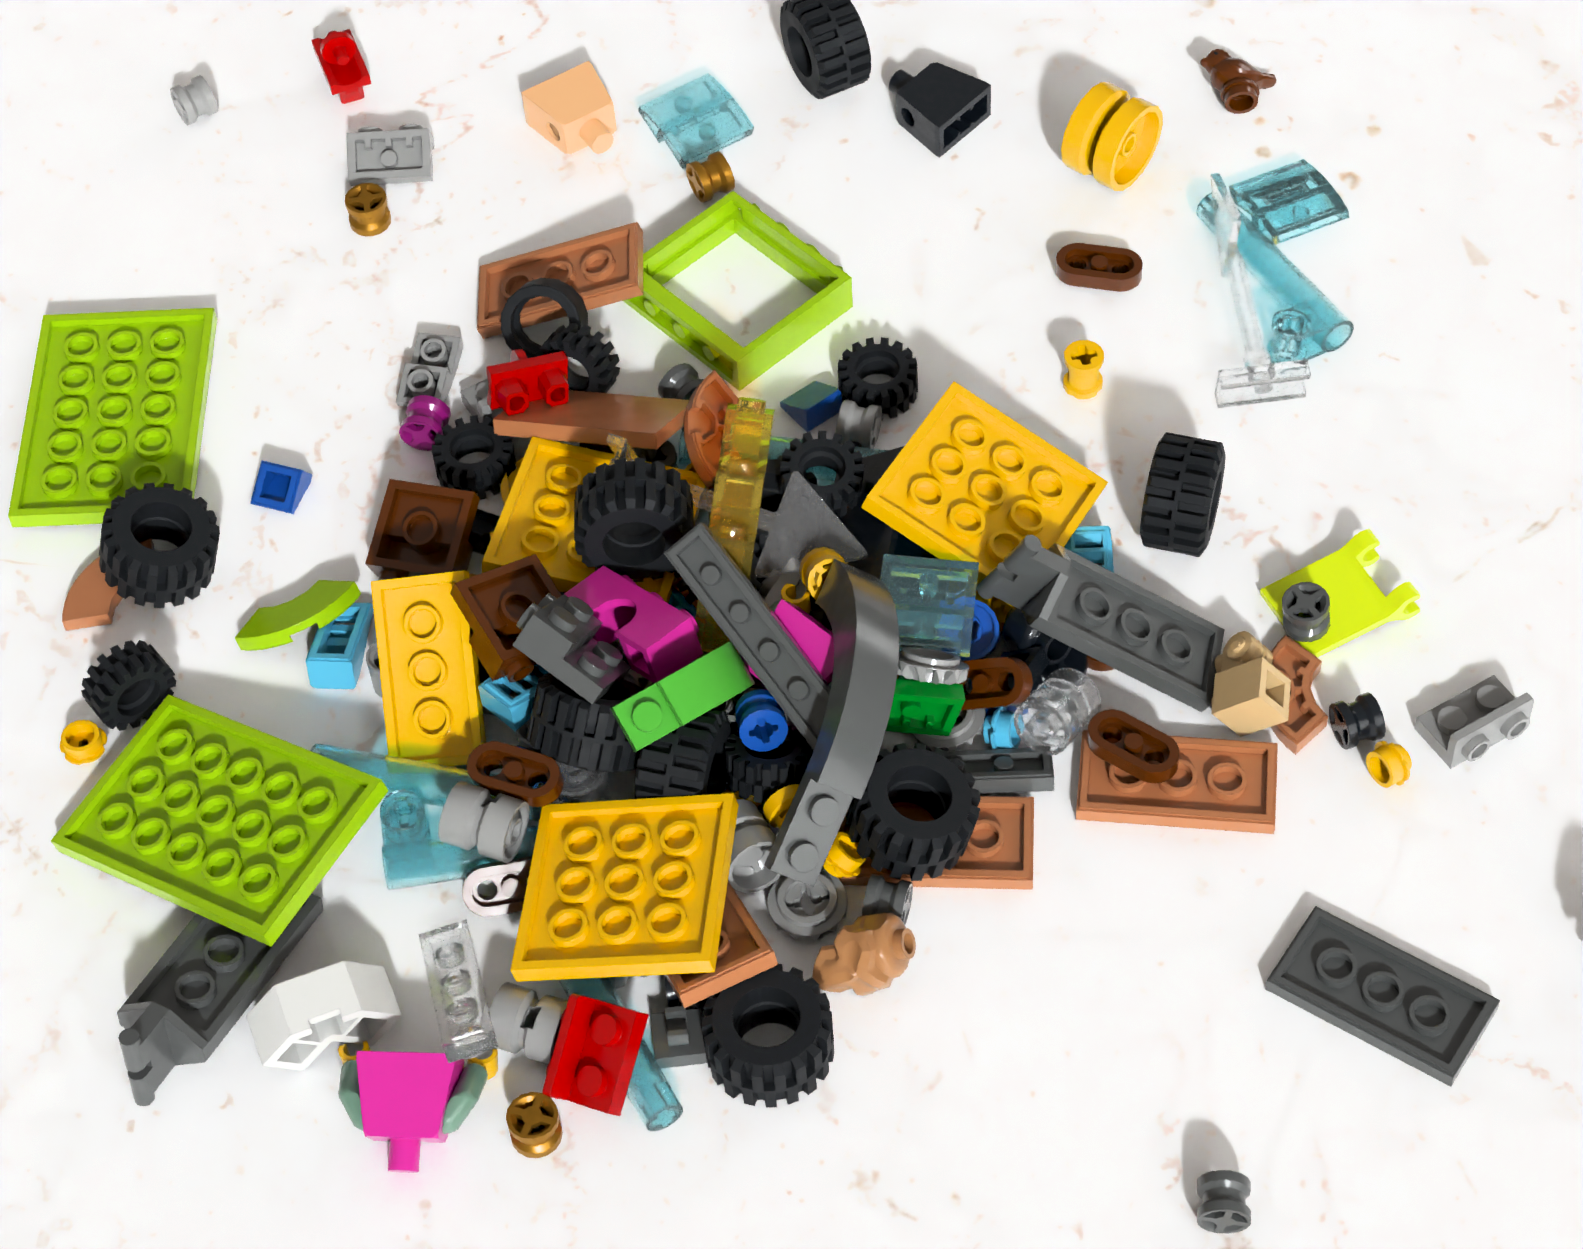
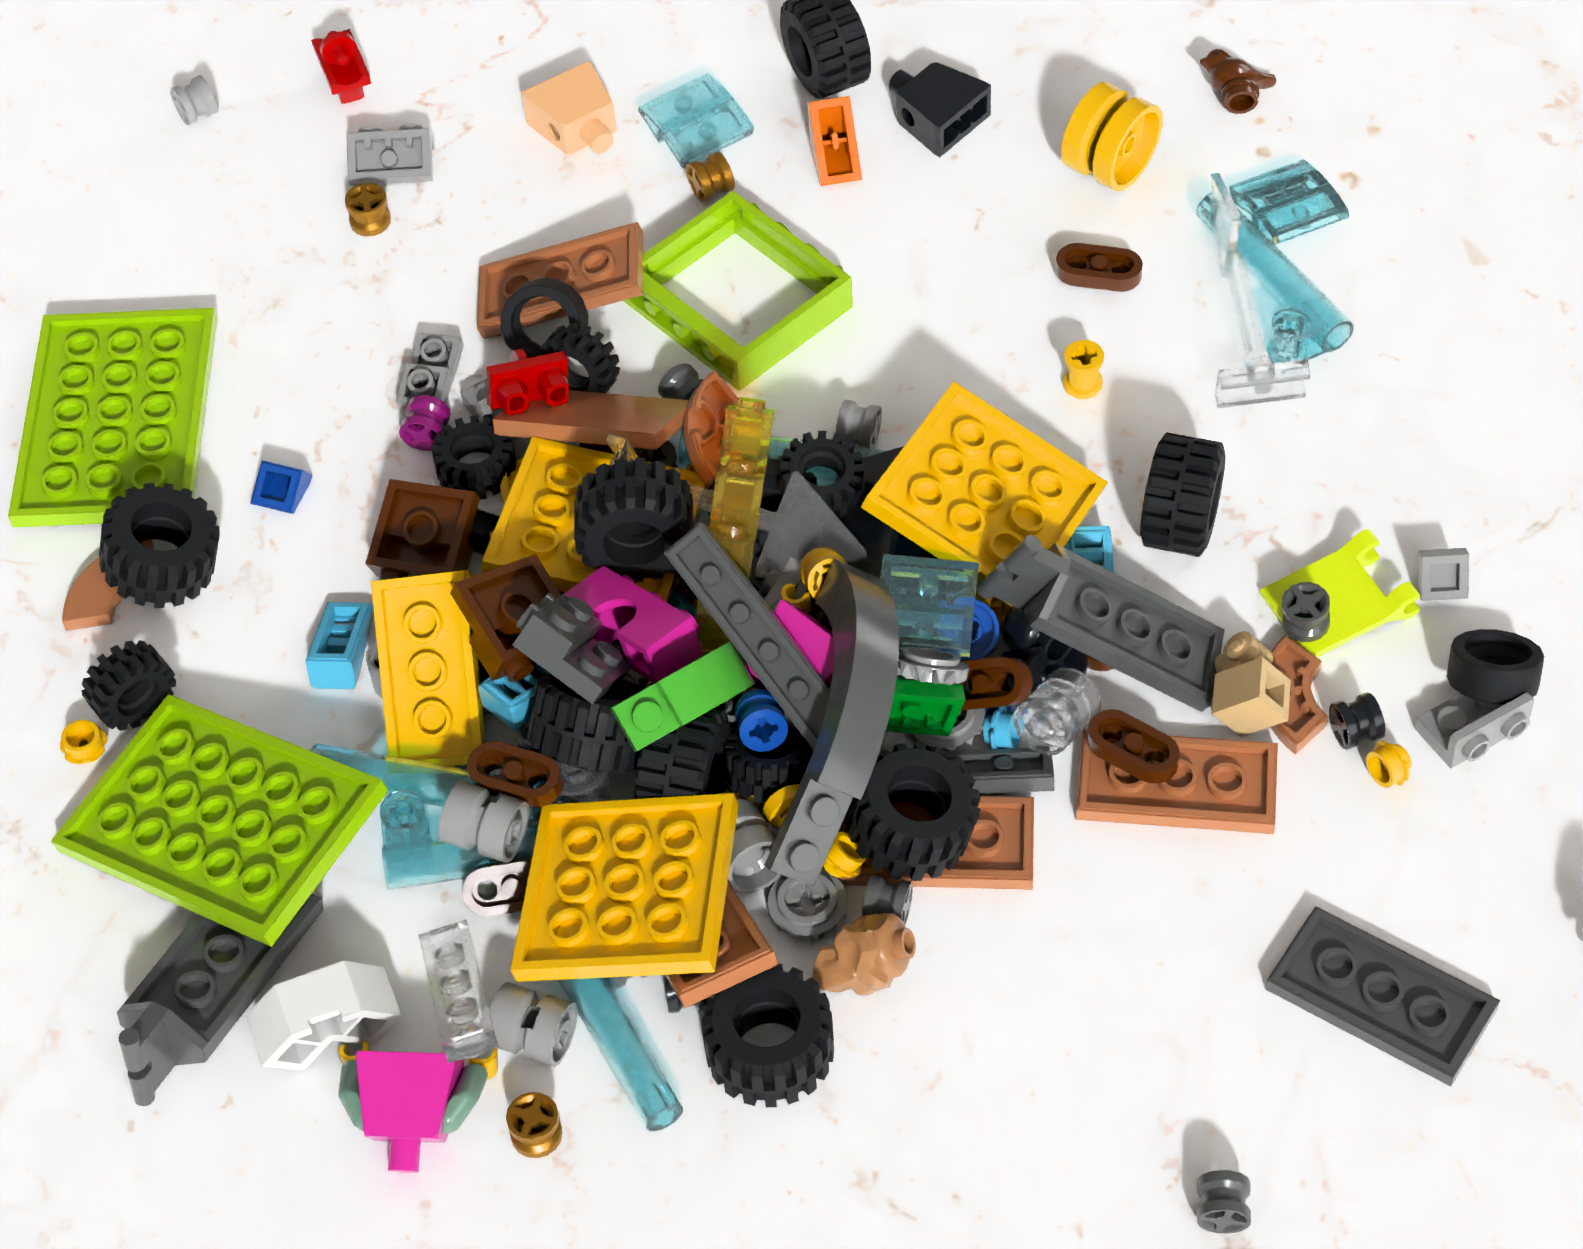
(320, 605): lime tile -> none
(595, 1054): red bracket -> none
(678, 1037): dark grey tile -> none
(813, 404): blue slope -> none
(833, 141): none -> orange slope
(879, 360): black tyre -> none
(1443, 574): none -> light grey tile
(1494, 665): none -> black tyre

